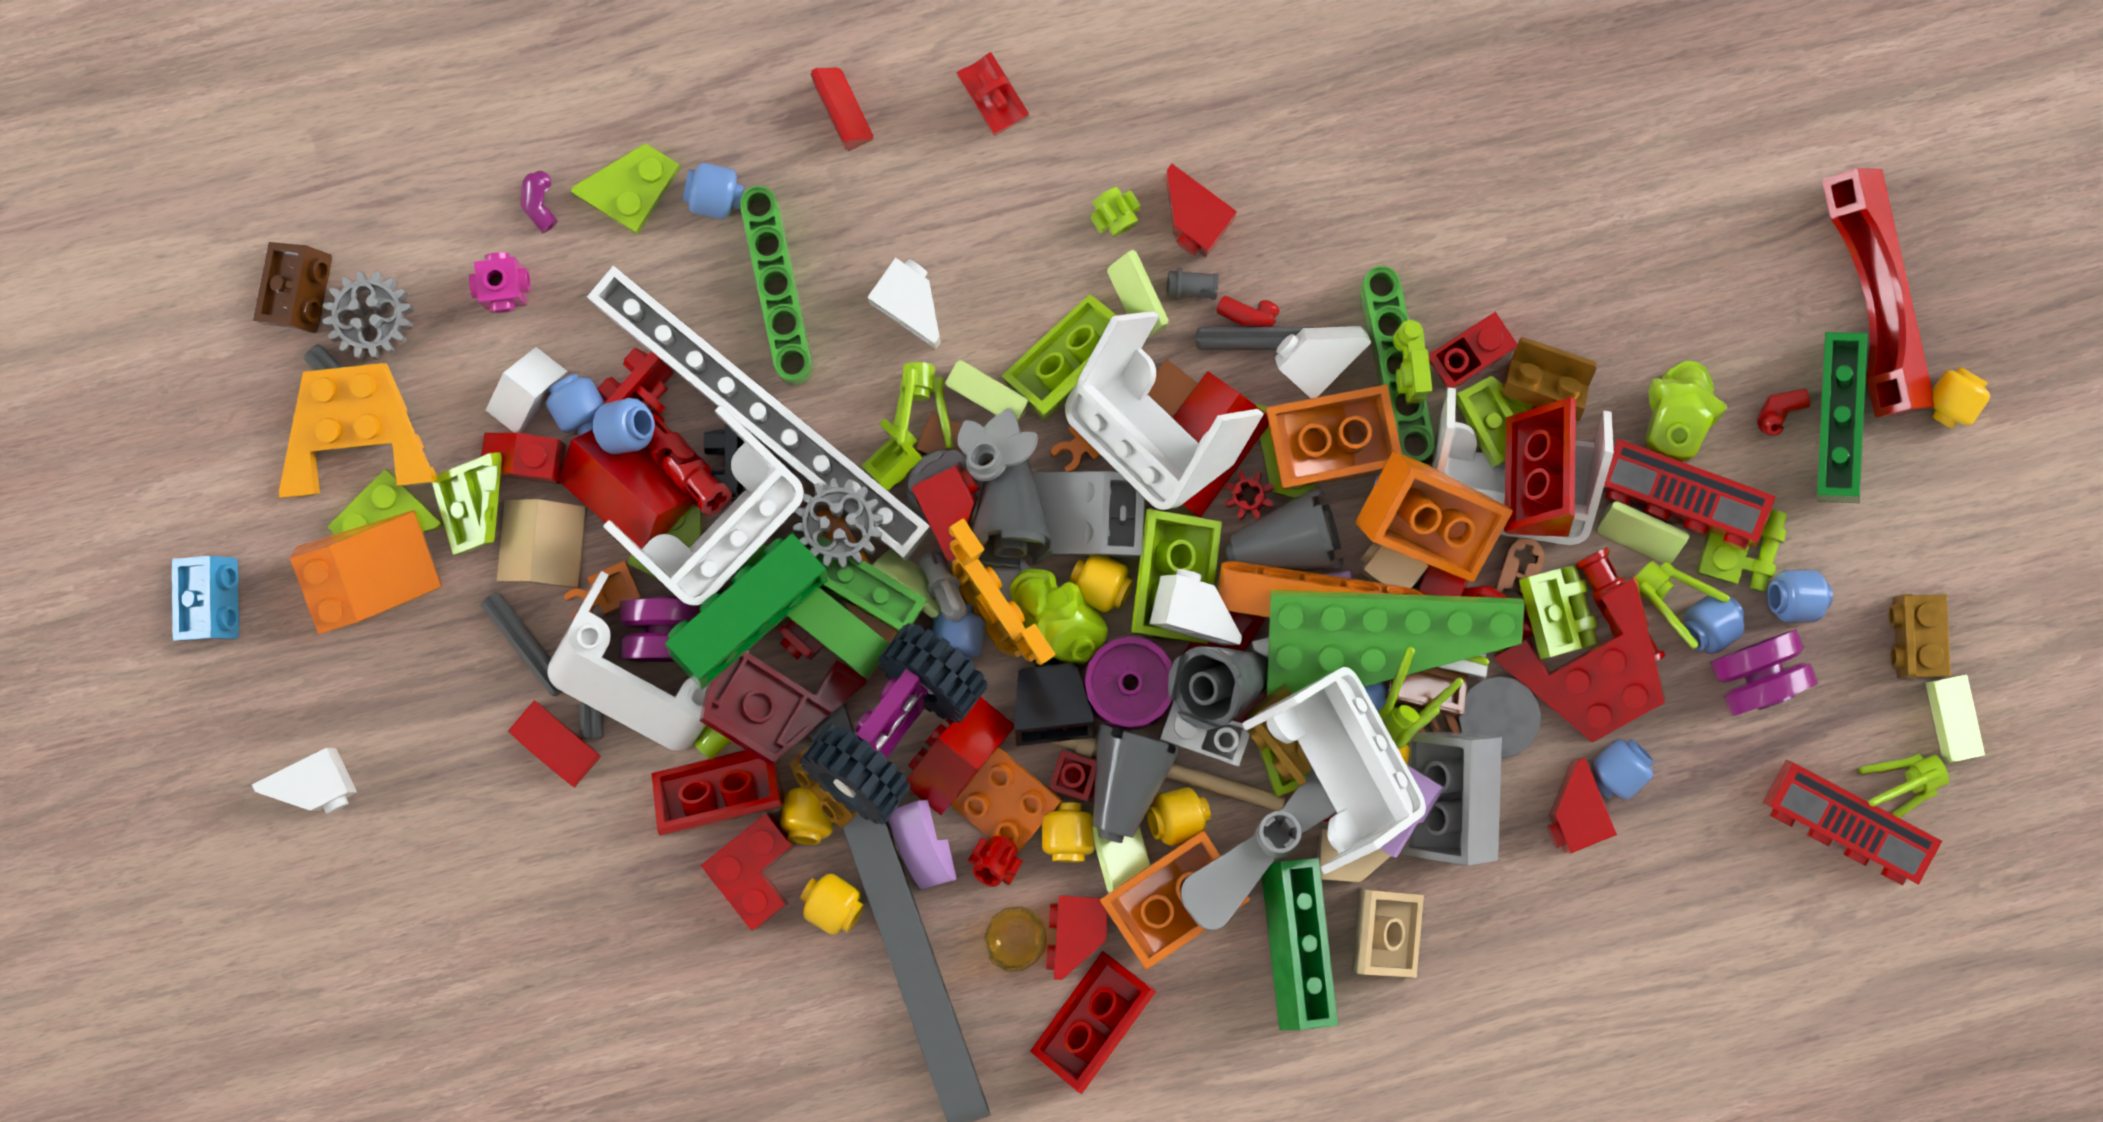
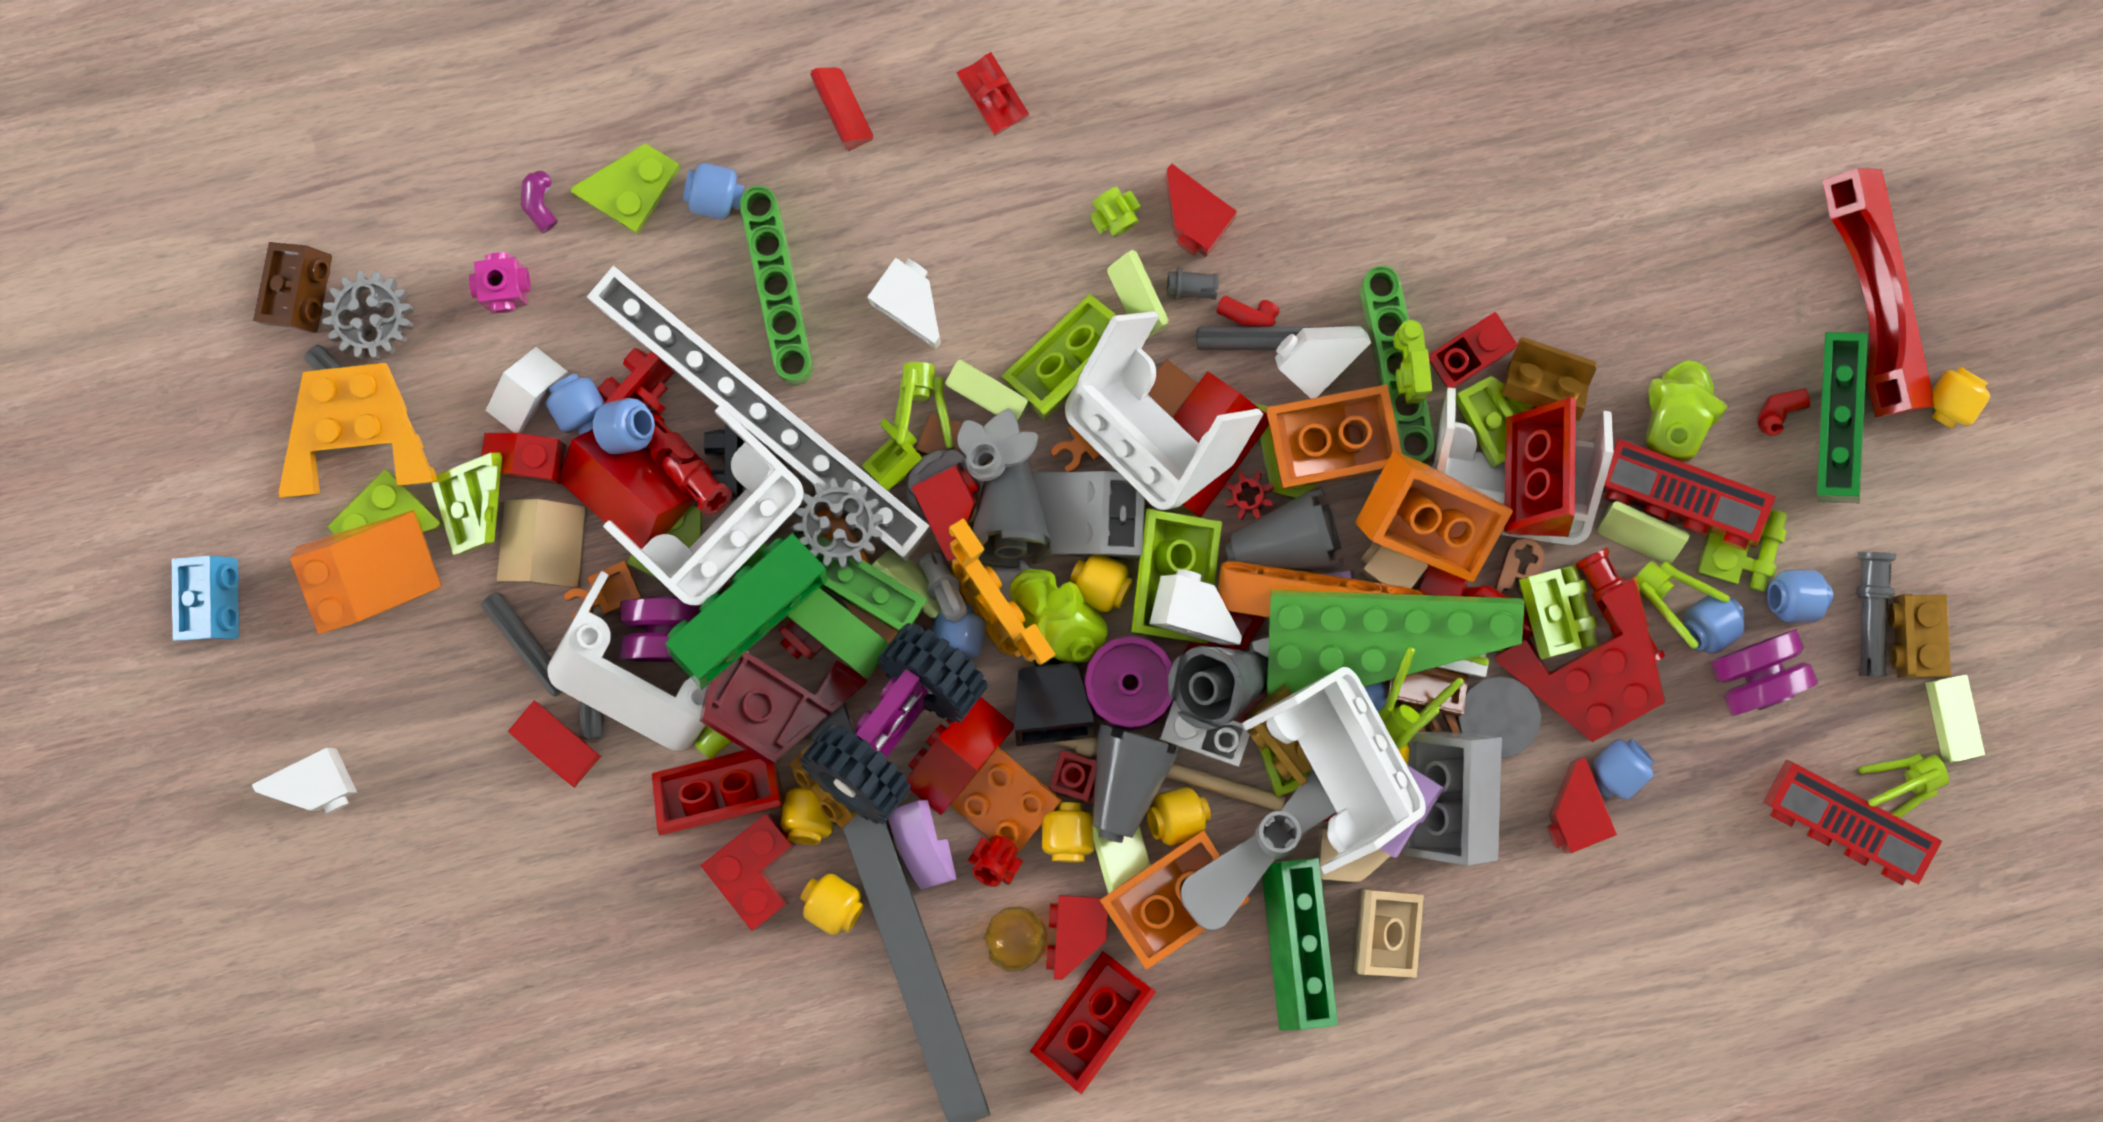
(1875, 591): none -> dark grey pin

